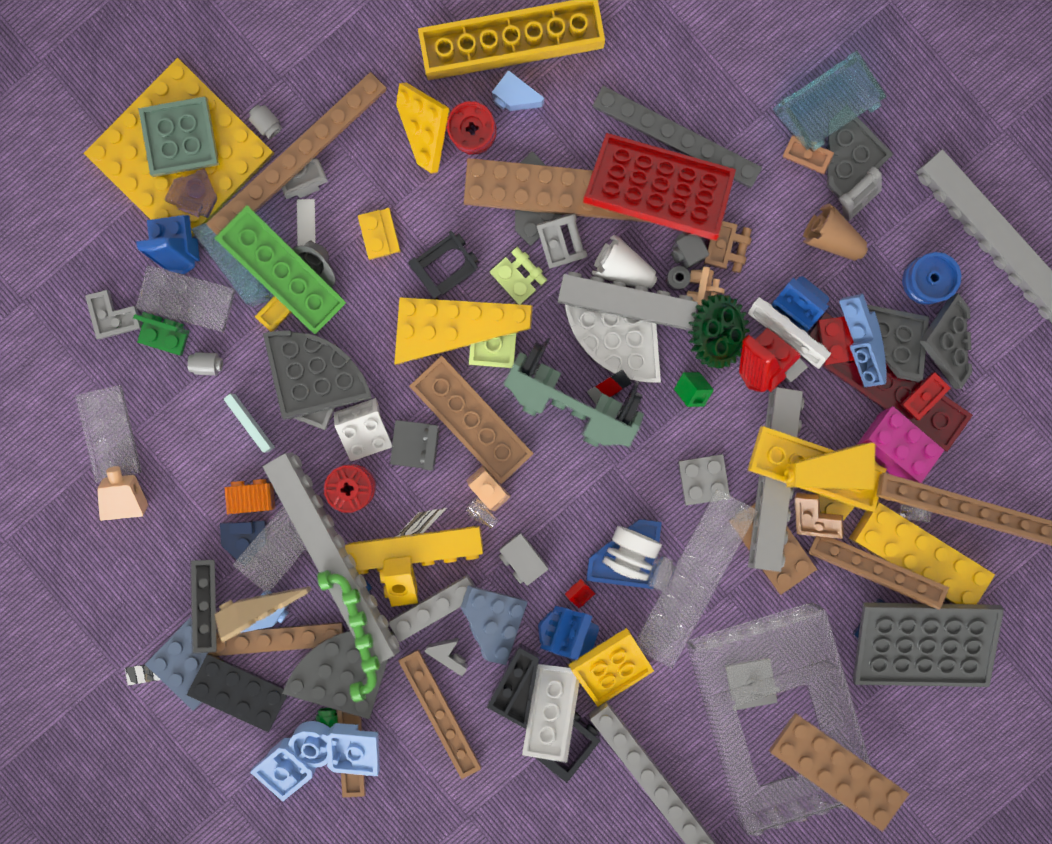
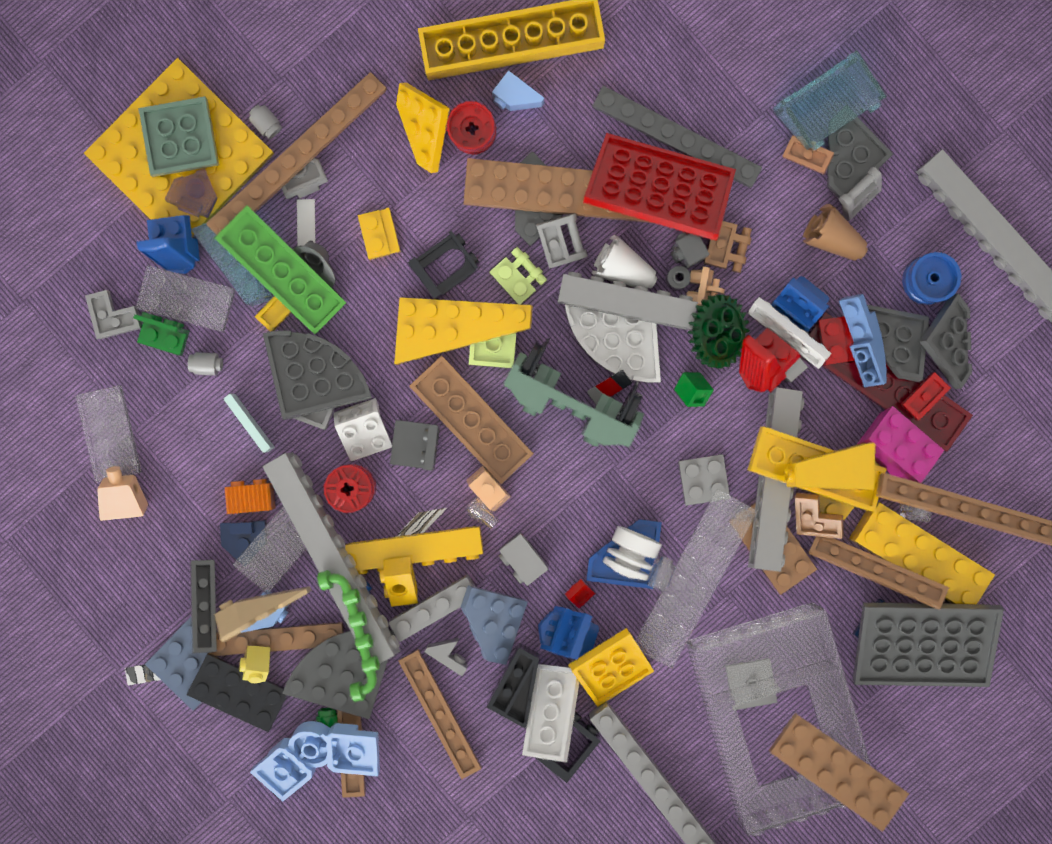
(255, 664): none -> light yellow brick

